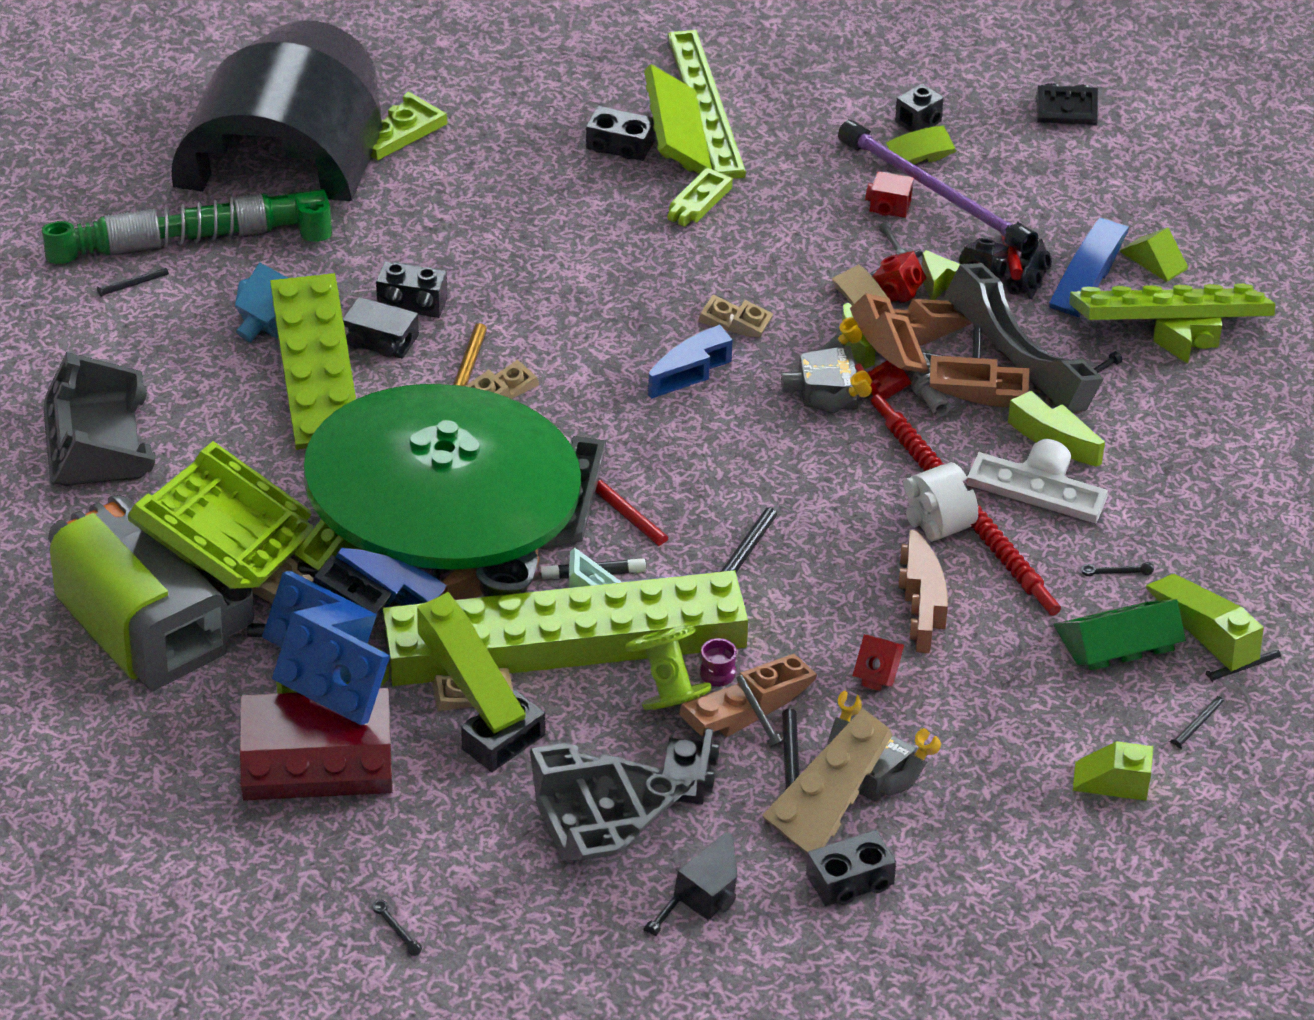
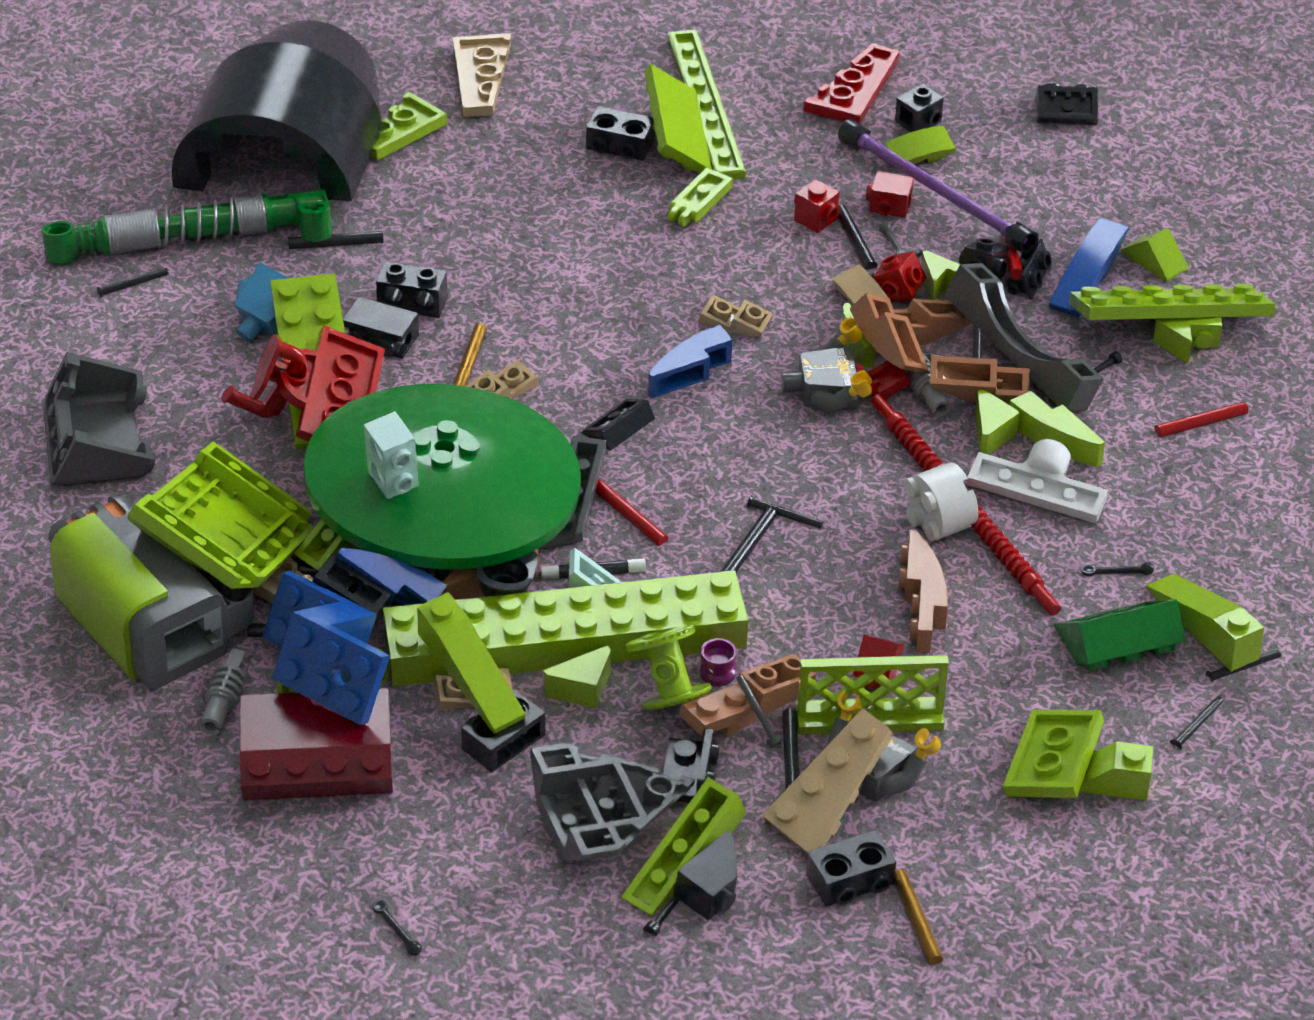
(223, 691): none -> light grey hinge
(311, 379): none -> red plate
(338, 240): none -> black bar
(391, 455): none -> light aqua brick
(480, 71): none -> tan wing
(580, 678): none -> lime slope
(620, 422): none -> black slope
(703, 821): none -> lime slope
(785, 512): none -> black piece
(816, 206): none -> red brick
(855, 87): none -> wing
(856, 238): none -> black bar
(898, 714): none -> lime fence
(917, 917): none -> pearl gold bar
(995, 421): none -> lime slope
(1053, 753): none -> lime plate
(1201, 419): none -> red bar

